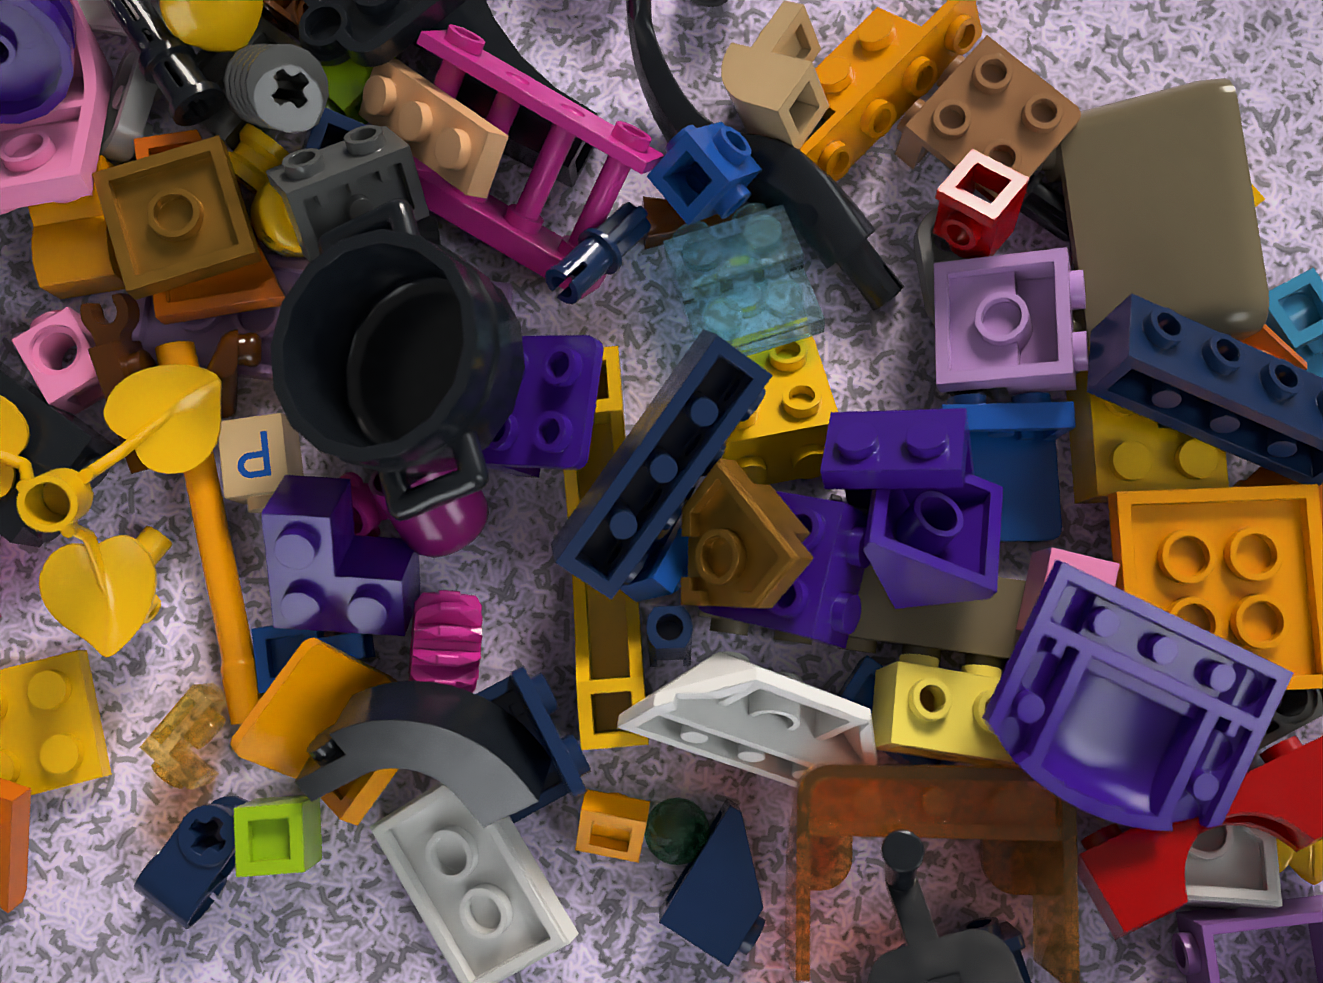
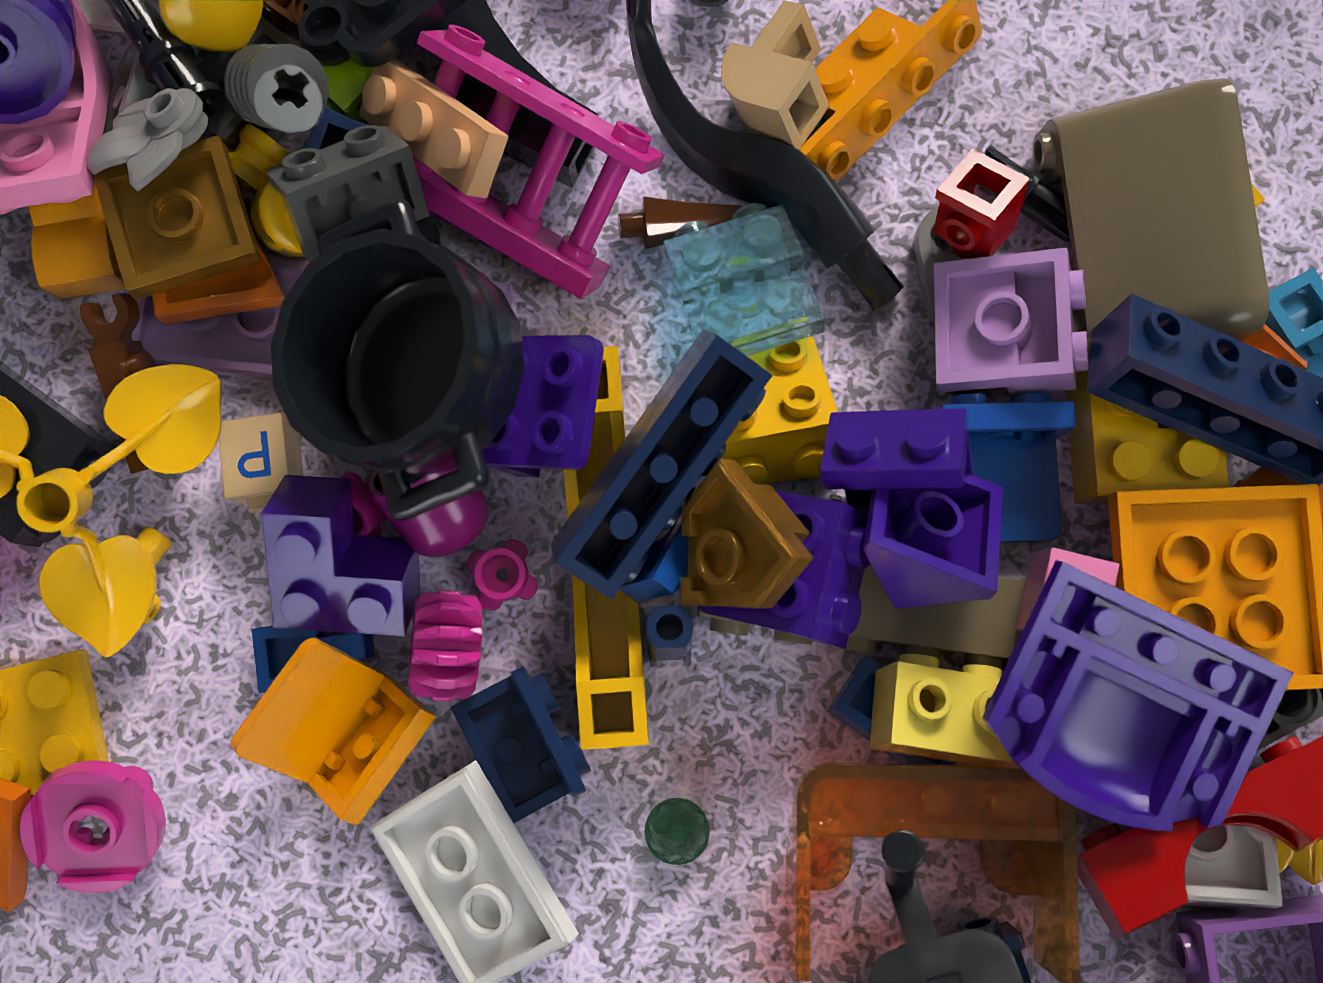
(43, 352): bright pink brick -> none
(104, 790): none -> dark pink plate
(150, 135): none -> light grey plate
(188, 724): clear yellow bracket -> none
(192, 863): dark blue piece -> none
(219, 567): light orange piece -> none
(230, 352): reddish brown arm -> none
(277, 835): lime panel -> none
(434, 731): black arch -> none
(485, 568): none -> dark pink plate
(599, 252): dark blue axle -> none
(612, 825): light orange plate -> none
(705, 172): blue brick -> none
(718, 893): dark blue slope -> none
(754, 719): white wedge -> none
(990, 107): medium nougat bracket -> none

